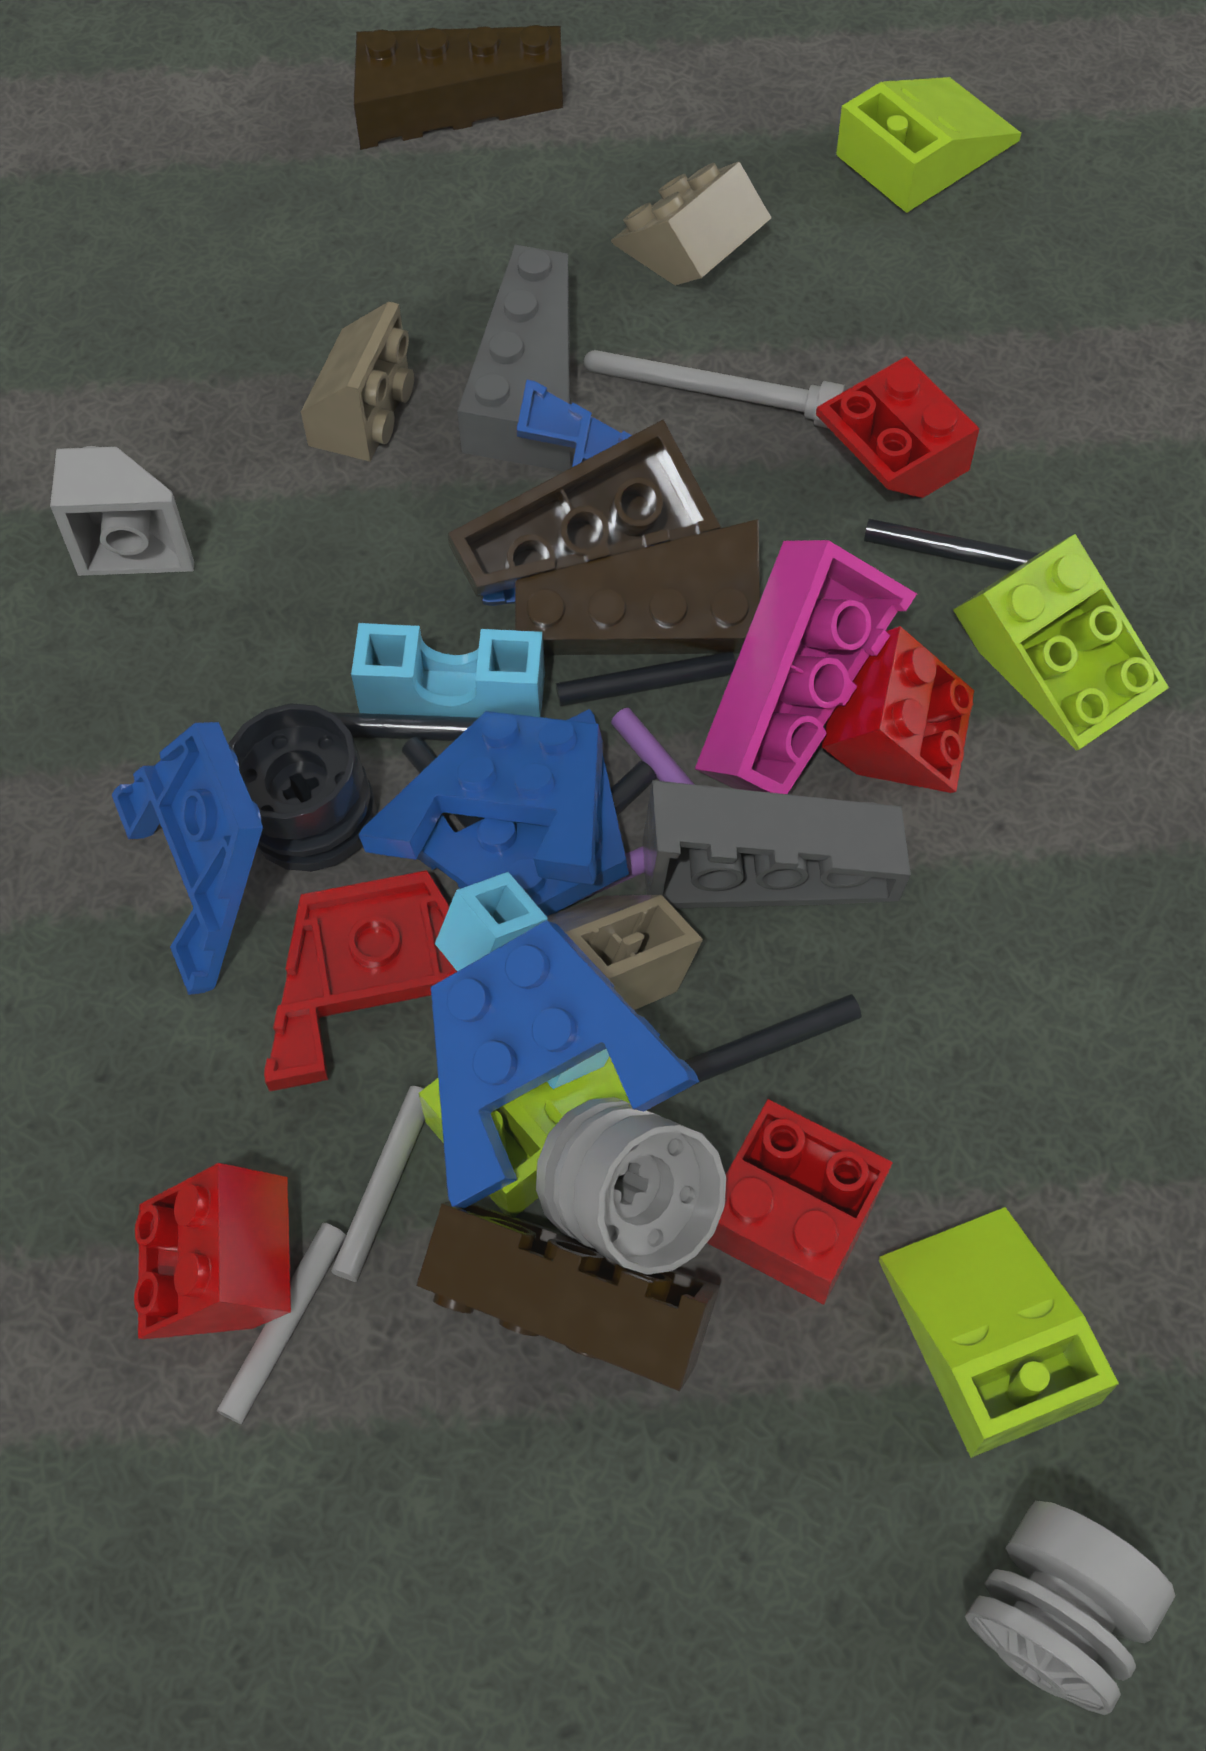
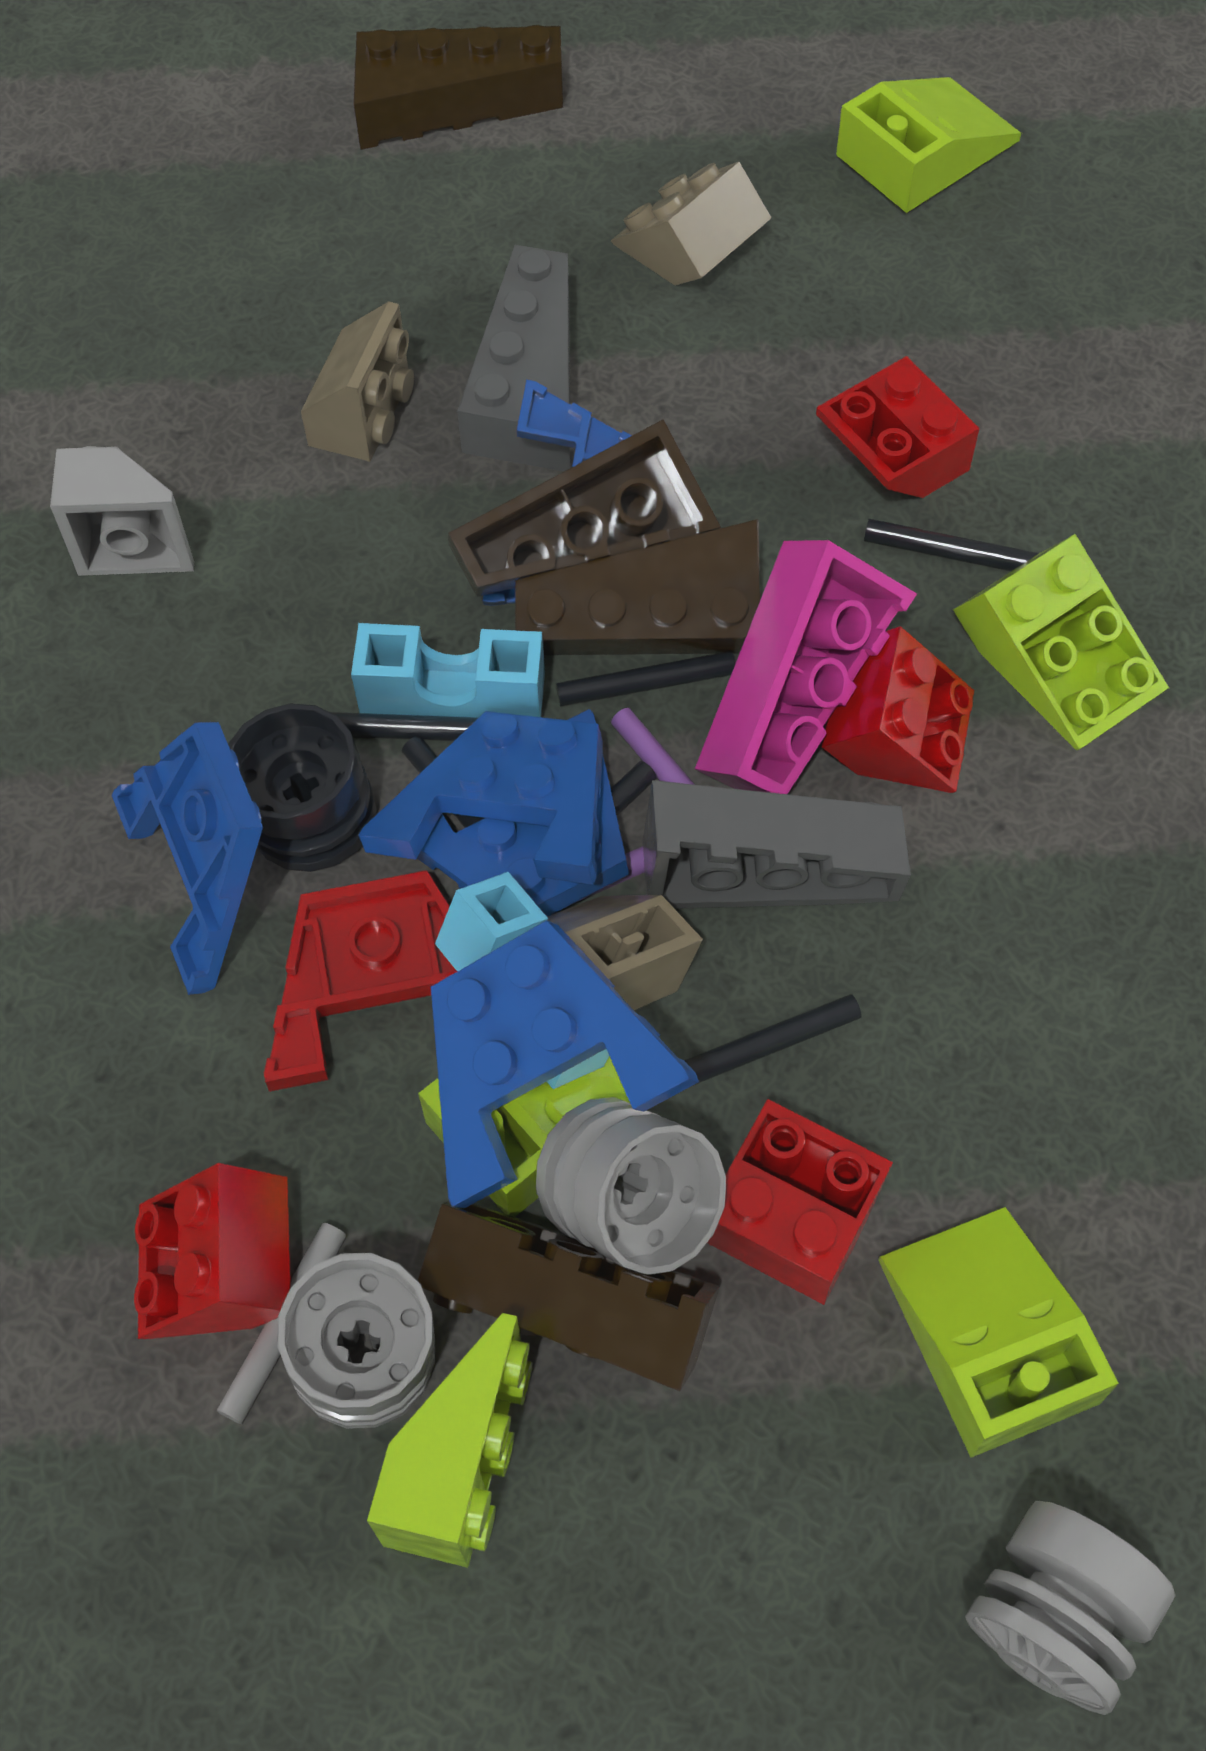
(330, 1310): none -> light grey wheel
(380, 1188): light grey bar -> none
(441, 1462): none -> lime slope
(714, 383): light grey piece -> none

